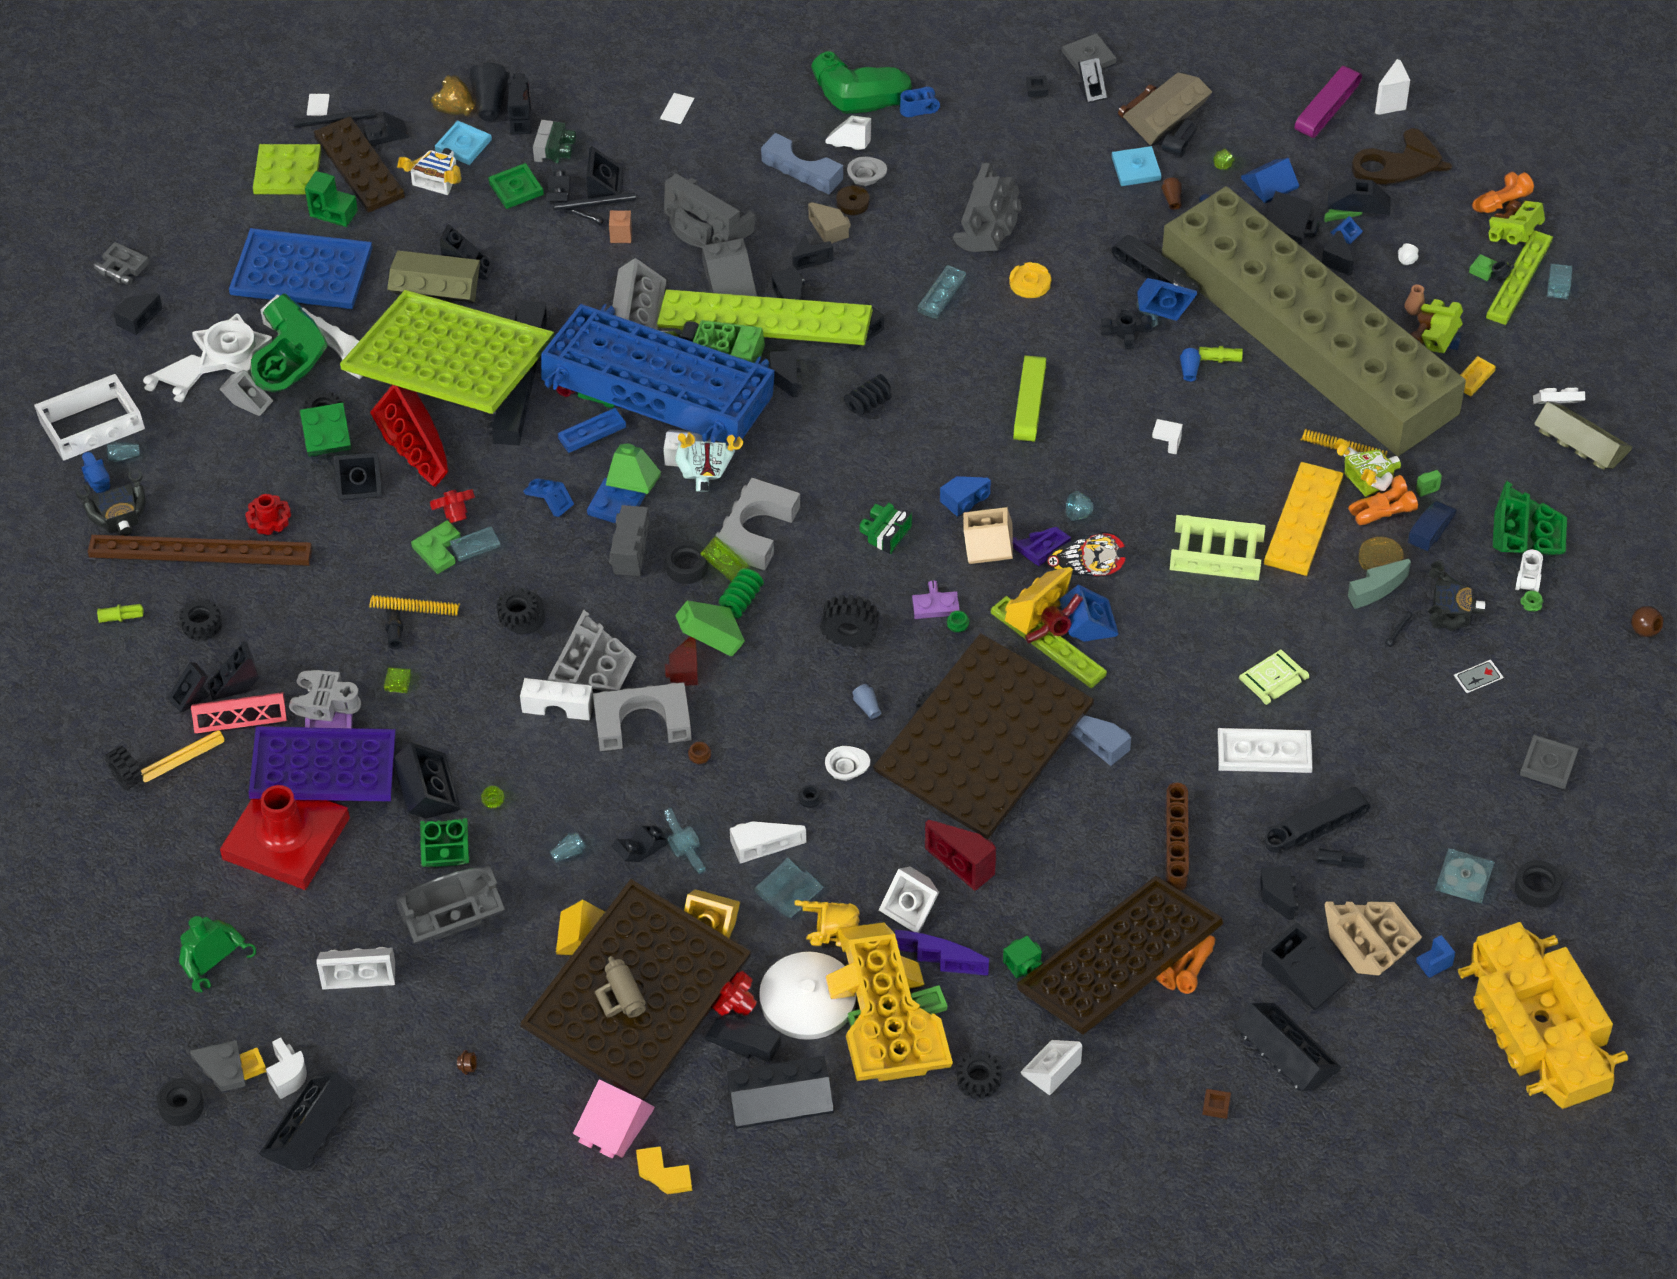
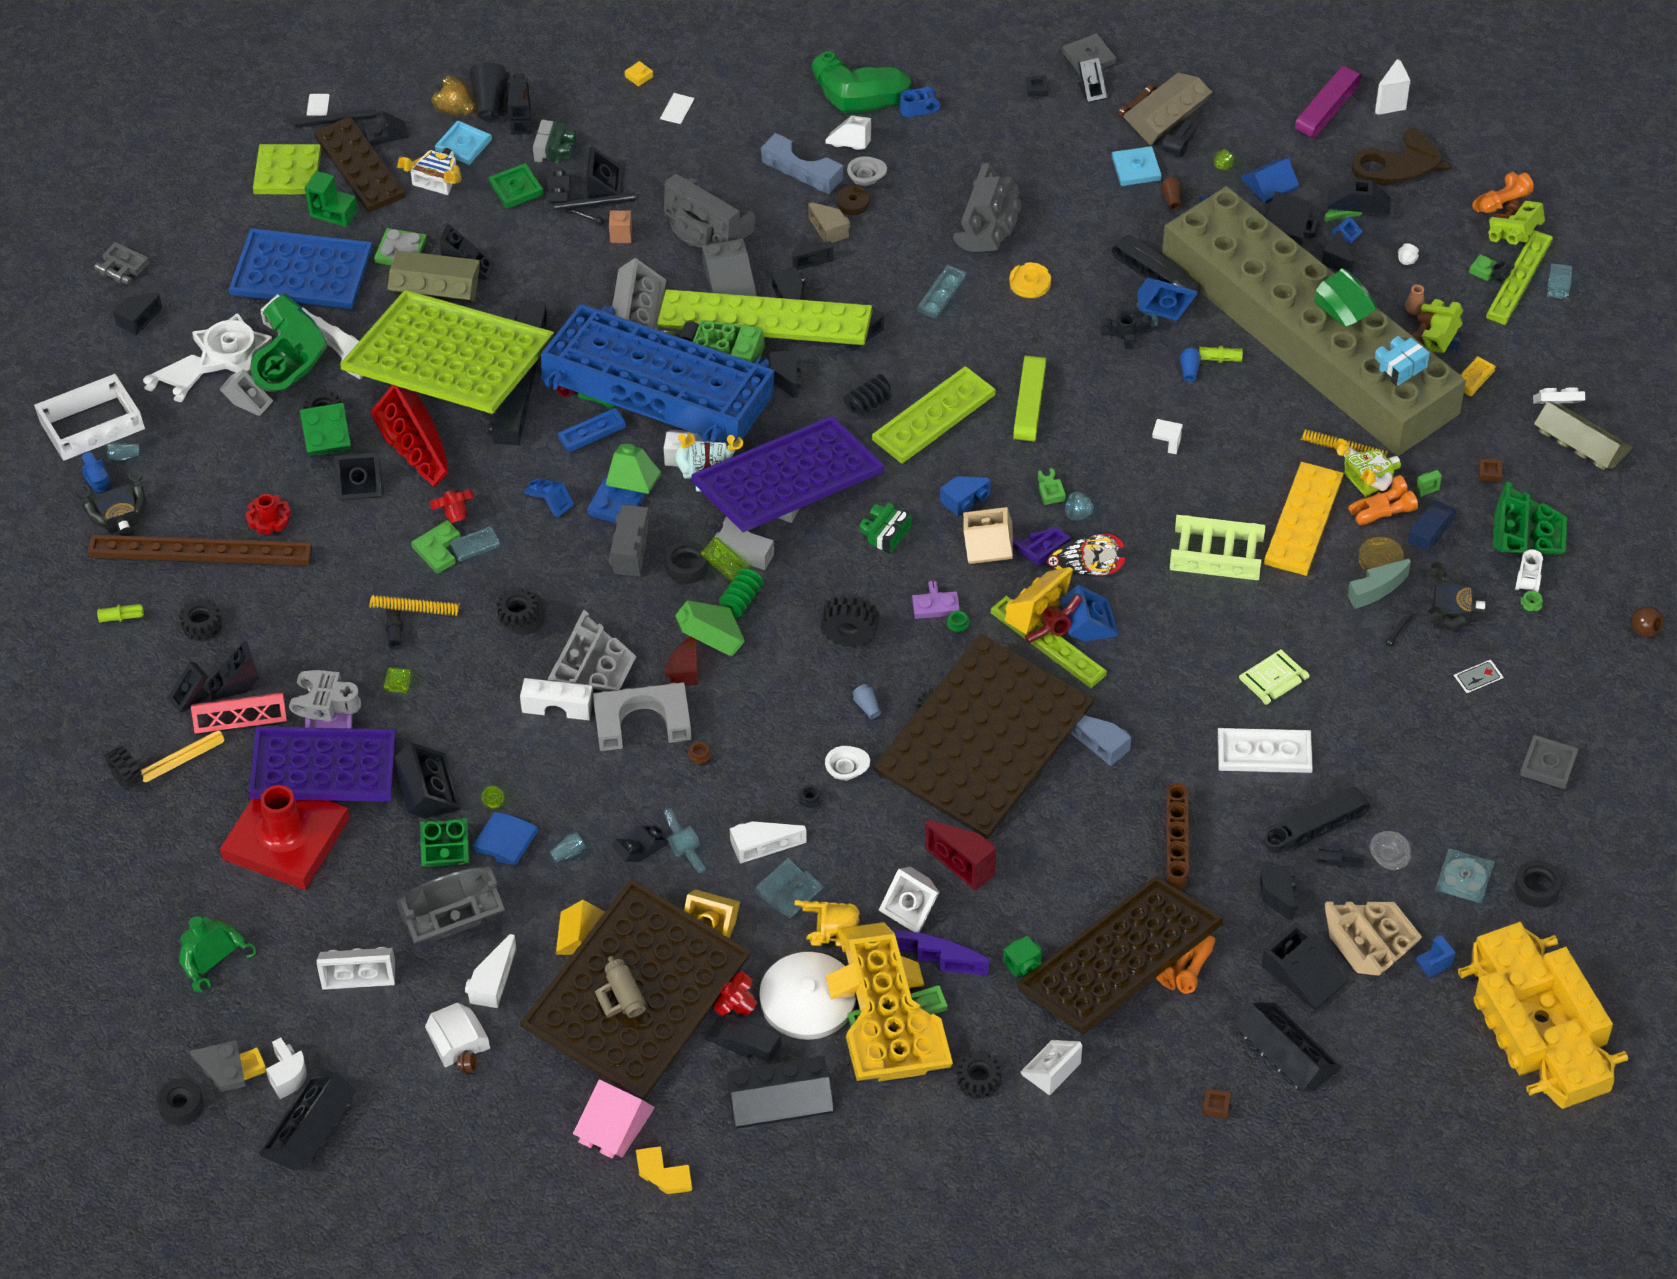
(398, 240): none -> light grey piece
(454, 1031): none -> white slope
(491, 975): none -> white slope
(505, 838): none -> blue slope
(638, 73): none -> yellow plate
(787, 473): none -> dark purple plate
(933, 414): none -> lime plate
(1050, 489): none -> bright green plate
(1344, 298): none -> green slope
(1390, 850): none -> clear piece
(1403, 360): none -> medium azure hips
(1490, 470): none -> reddish brown plate

